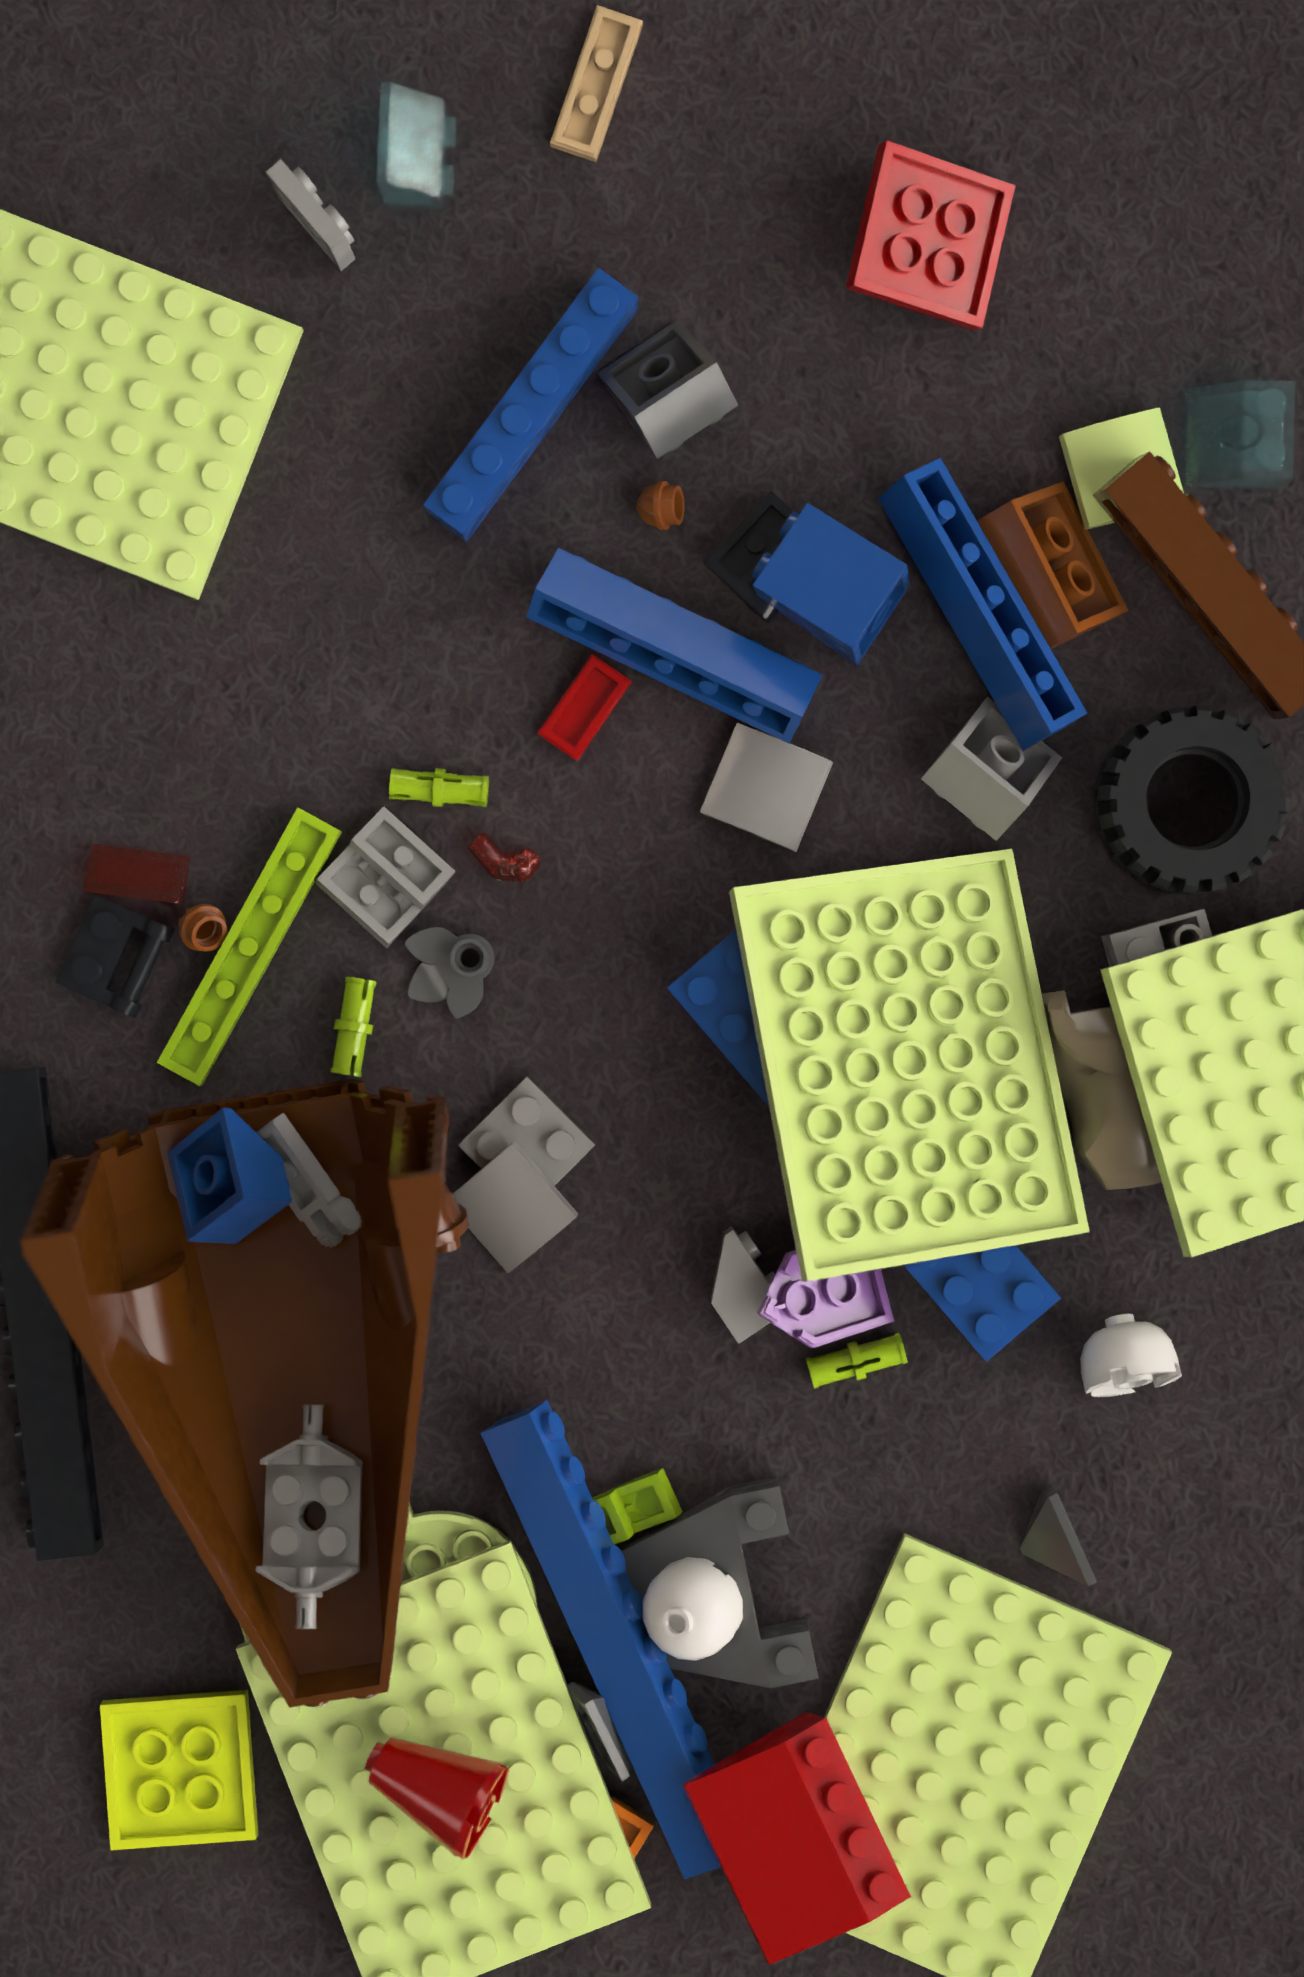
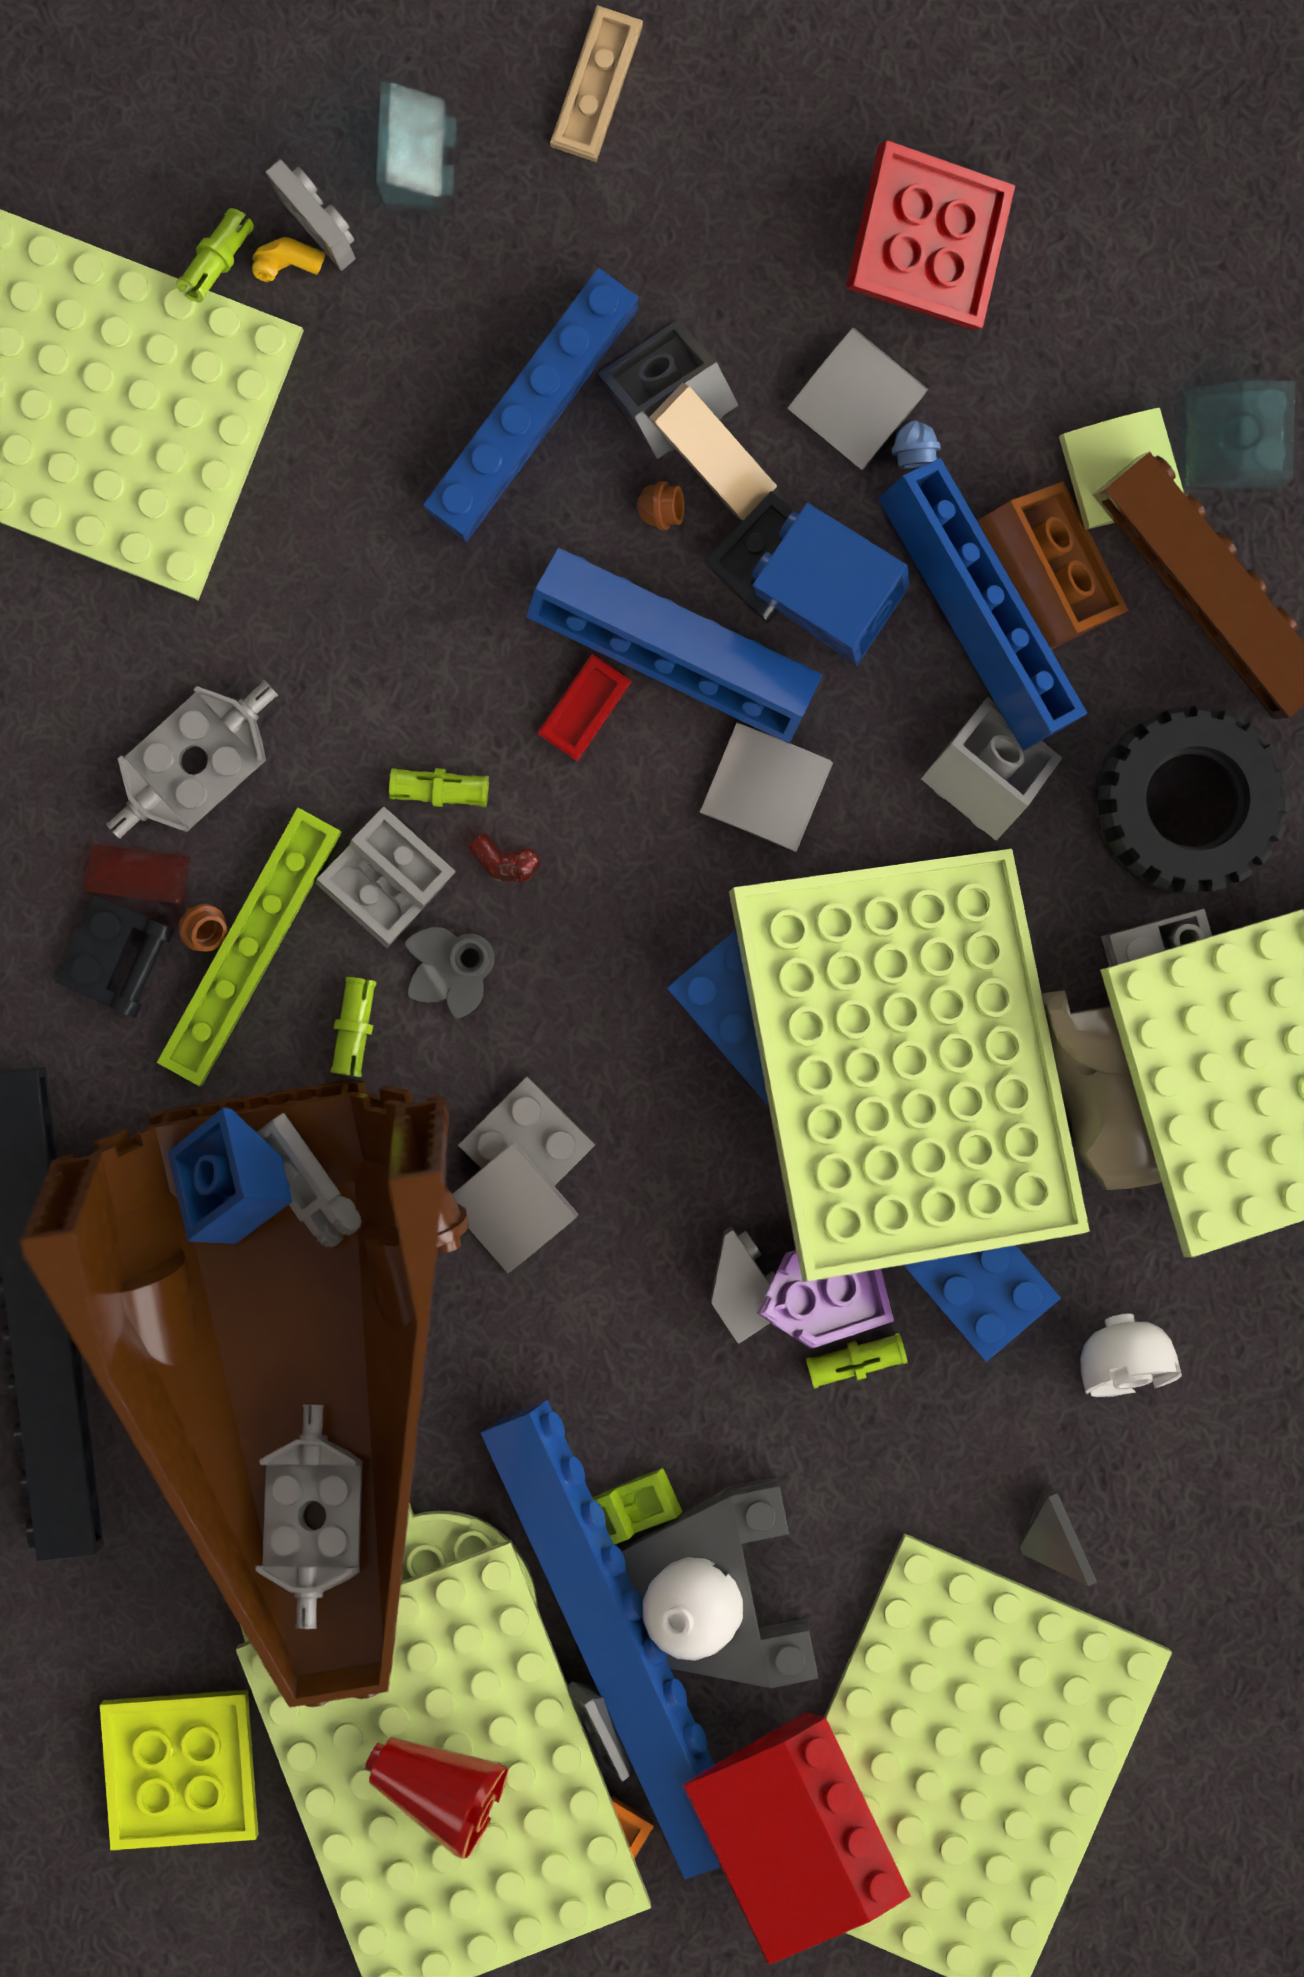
(154, 771): none -> light grey plate
(215, 255): none -> lime pin
(283, 253): none -> yellow arm
(712, 451): none -> tan tile
(857, 398): none -> light grey slope
(915, 445): none -> medium blue plate

